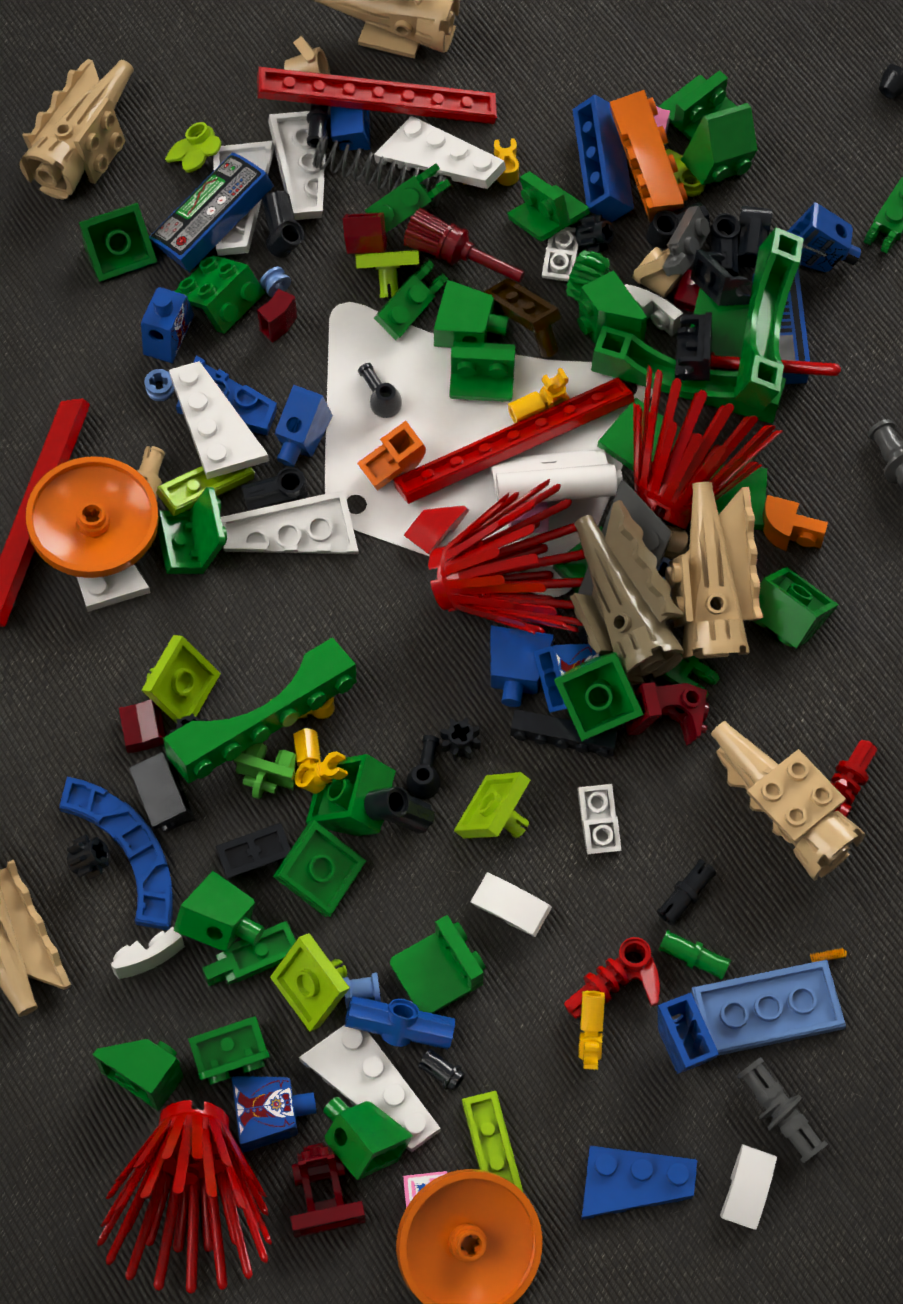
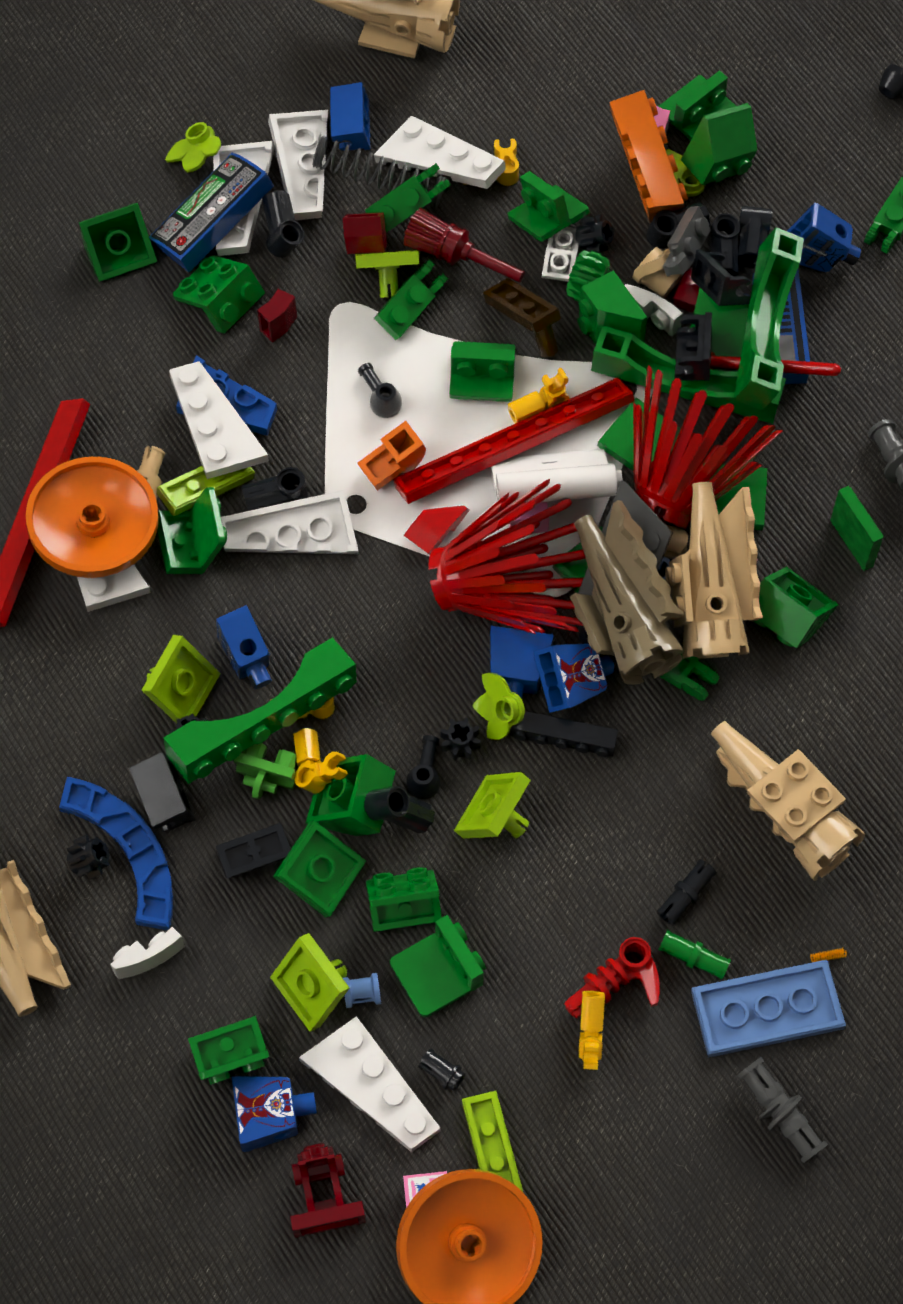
(76, 131): tan piece -> none
(142, 726): dark red piece -> none
(142, 1069): green slope -> none
(150, 384): medium blue bush -> none
(168, 315): blue torso -> none
(188, 1153): red plant -> none
(218, 914): green torso -> none
(241, 636): none -> blue torso
(246, 960): green hinge -> none
(275, 279): medium blue bush -> none
(301, 425): blue torso -> none
(309, 60): tan piece -> none
(318, 121): black axle -> none
(364, 1137): green torso -> none
(376, 95): red tile -> none
(399, 1022): blue piece -> none
(403, 899): none -> green bracket
(466, 316): green torso -> none
(499, 706): none -> lime plate
(511, 904): white slope -> none
(598, 695): green slope -> none
(599, 819): white slope -> none
(602, 160): blue brick -> none
(633, 1179): blue wing -> none
(663, 700): dark red tile -> none
(686, 1036): blue torso -> none
(749, 1187): white slope -> none
(784, 524): orange brick -> none
(852, 774): red piece -> none
(856, 528): none -> green tile

